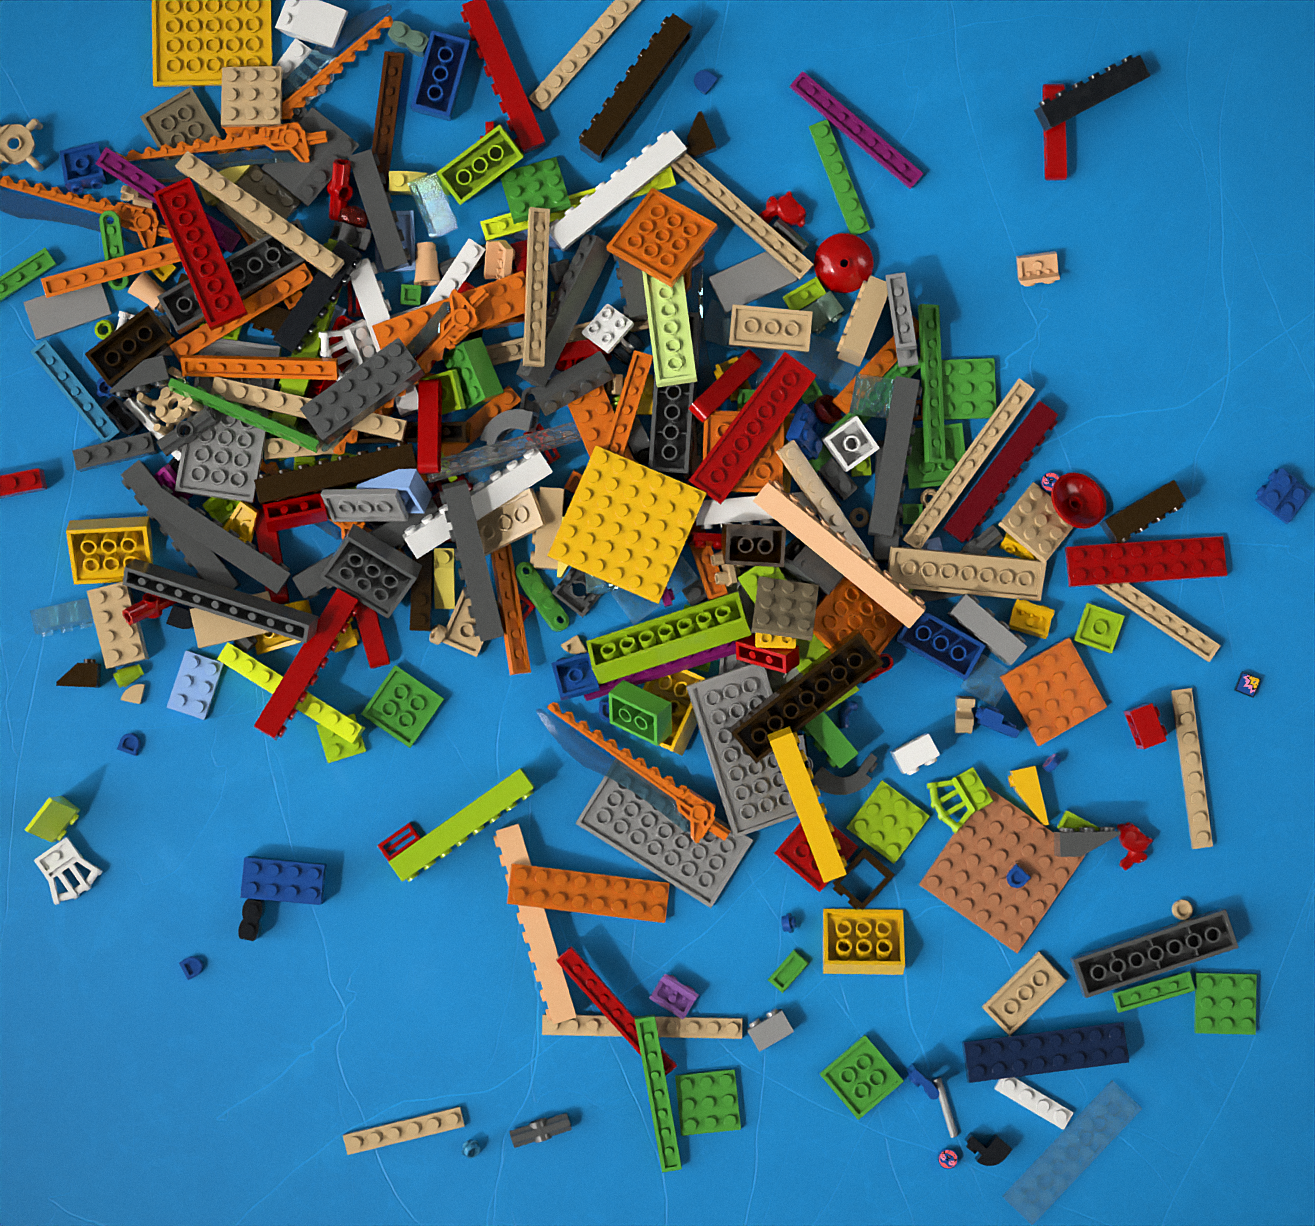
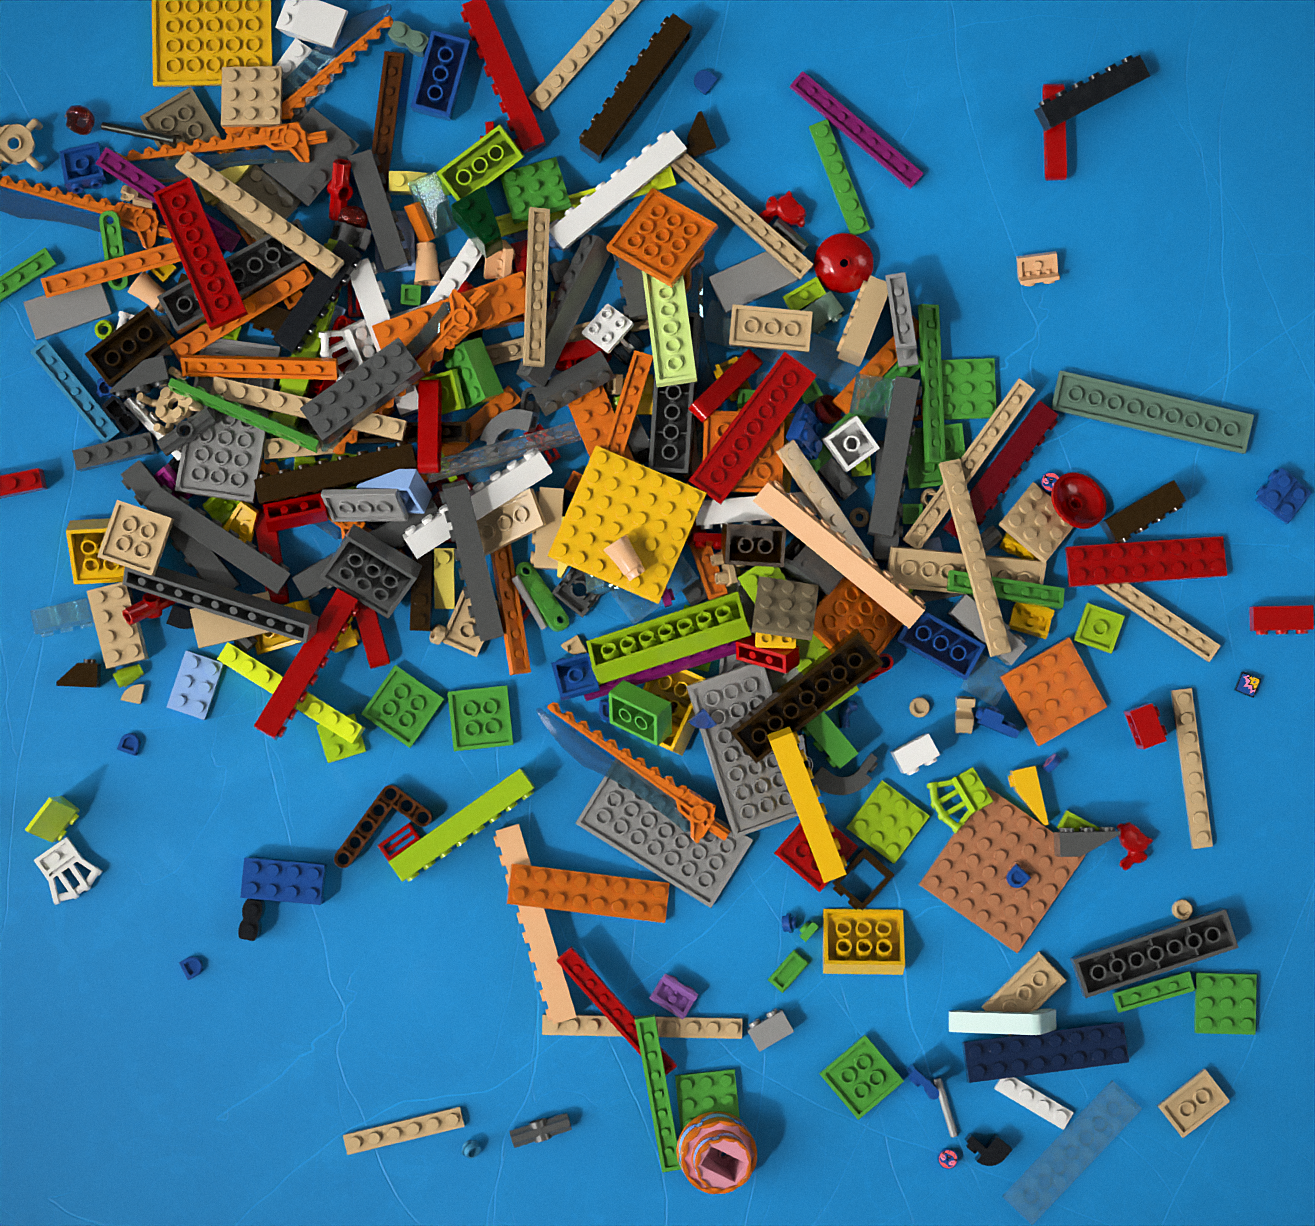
(80, 119): none -> clear red hair
(135, 538): none -> tan plate
(138, 133): none -> pearl dark grey bar
(376, 821): none -> reddish brown beam
(419, 222): none -> orange tile
(478, 221): none -> dark green wedge
(480, 718): none -> bright green plate
(529, 602): none -> light grey bar
(625, 557): none -> light nougat plant
(701, 1149): none -> piece
(702, 720): none -> blue tile
(807, 930): none -> bright green plate
(919, 707): none -> tan tile
(974, 558): none -> tan plate
(998, 1022): none -> light aqua beam
(1011, 590): none -> bright green plate
(1152, 412): none -> sand green plate
(1193, 1103): none -> tan plate
(1281, 619): none -> red brick

